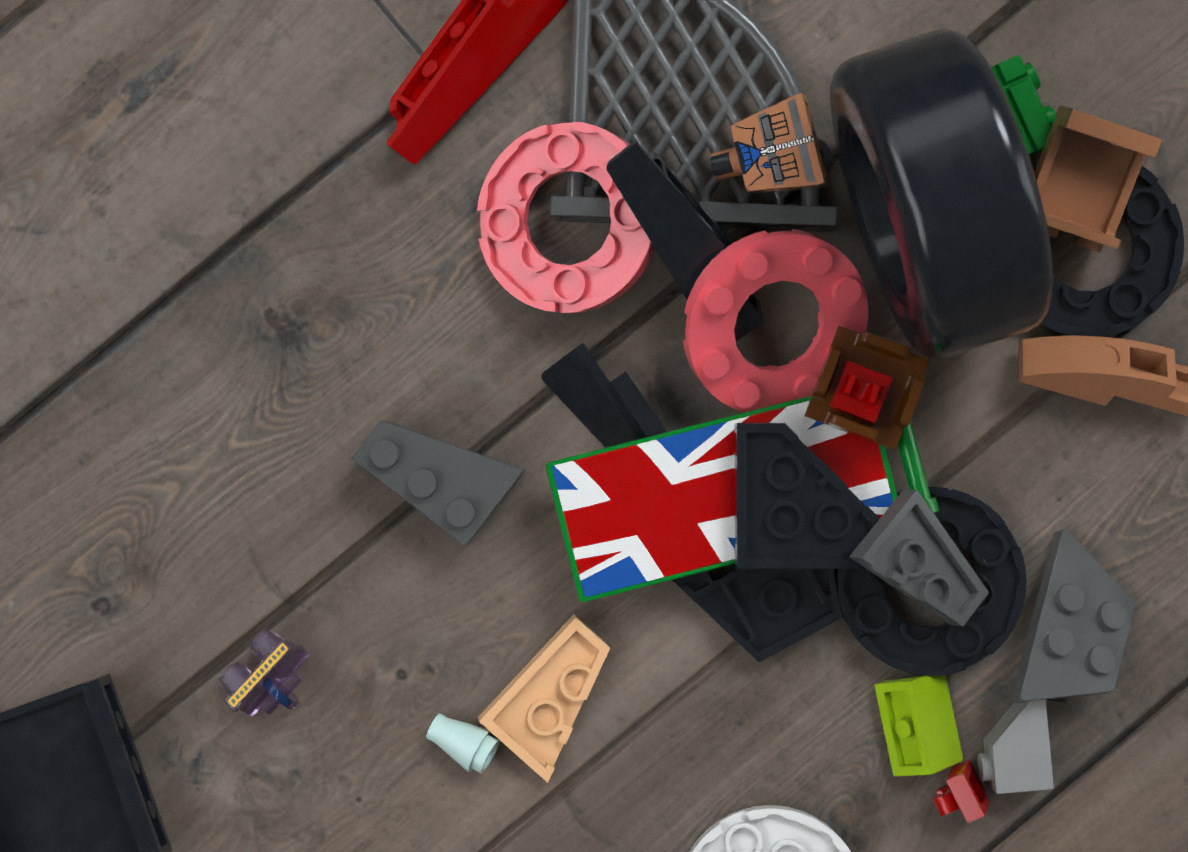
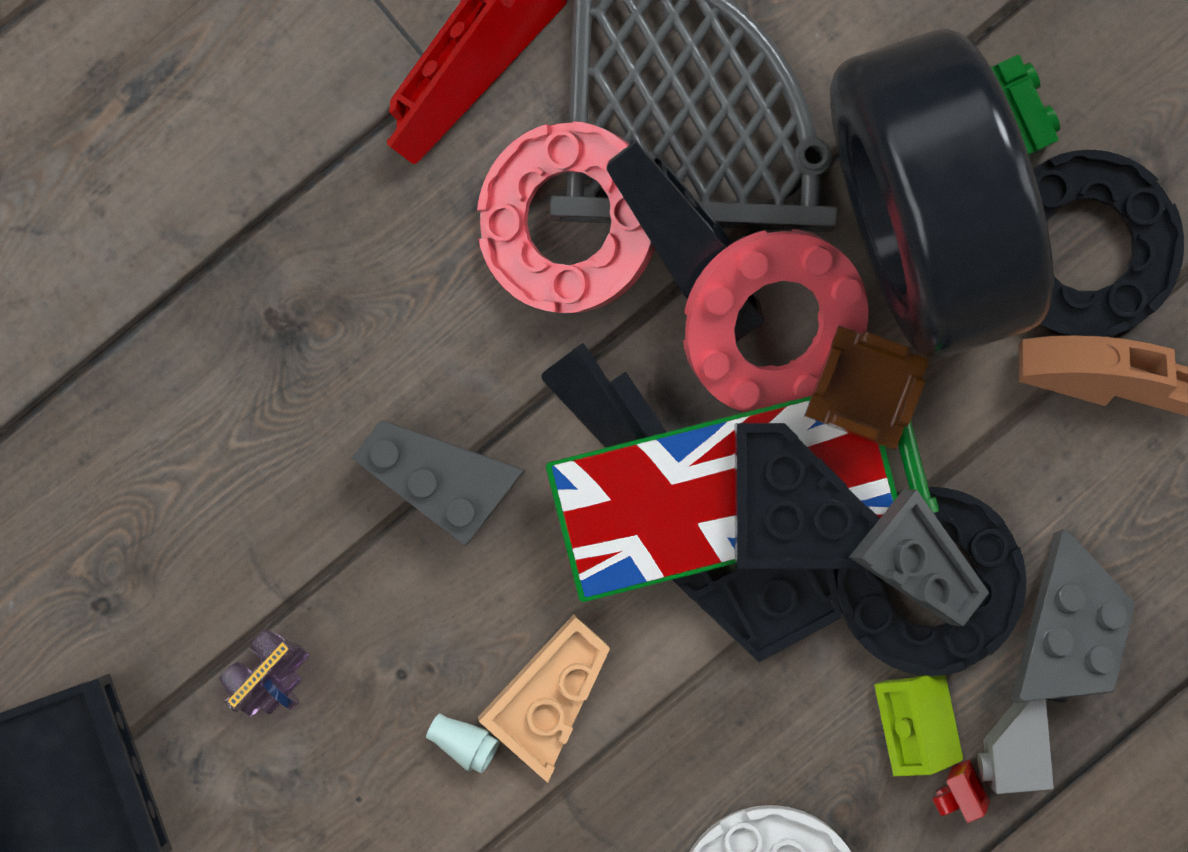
(774, 150): torso -> none
(860, 392): red tile -> none
(1089, 175): nougat panel -> none

